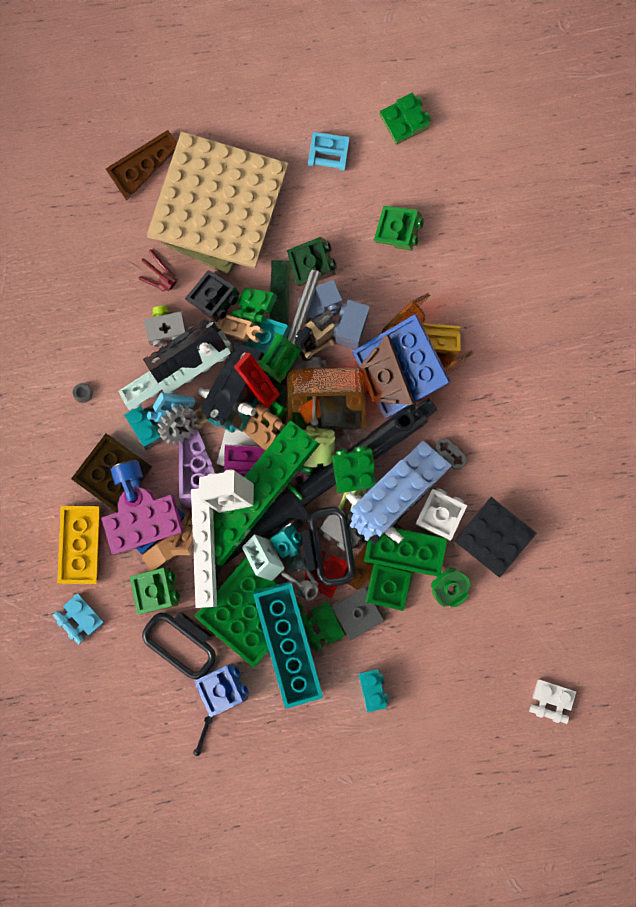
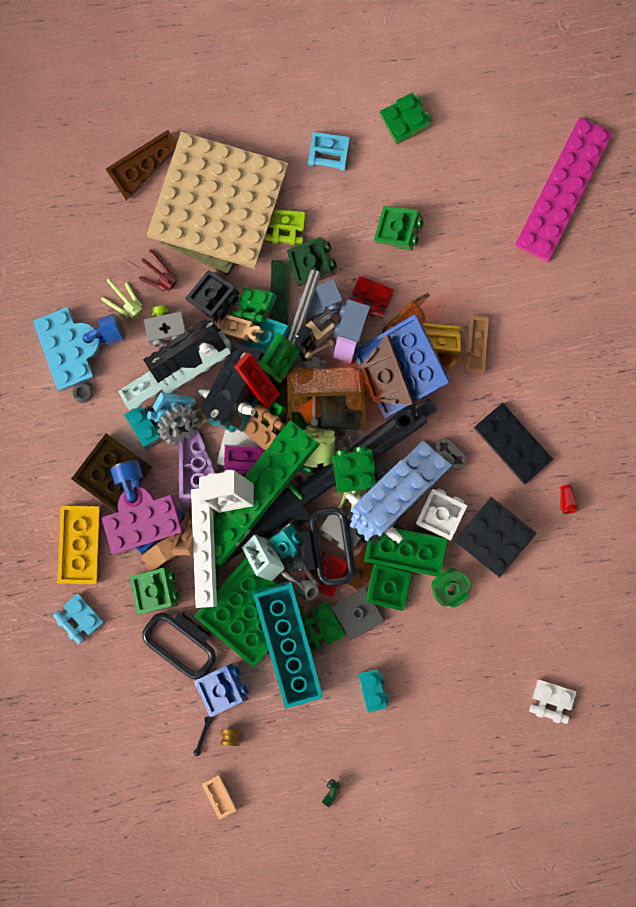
(71, 345): none -> medium azure plate
(132, 309): none -> yellowish green plant
(219, 797): none -> light nougat plate
(230, 737): none -> pearl gold wheel
(286, 221): none -> lime plate
(333, 792): none -> dark green arm
(344, 350): none -> lavender slope
(372, 292): none -> red plate
(383, 464): none -> flat silver plate
(478, 344): none -> medium nougat plate
(513, 443): none -> black plate
(563, 189): none -> dark pink plate
(568, 501): none -> red cone

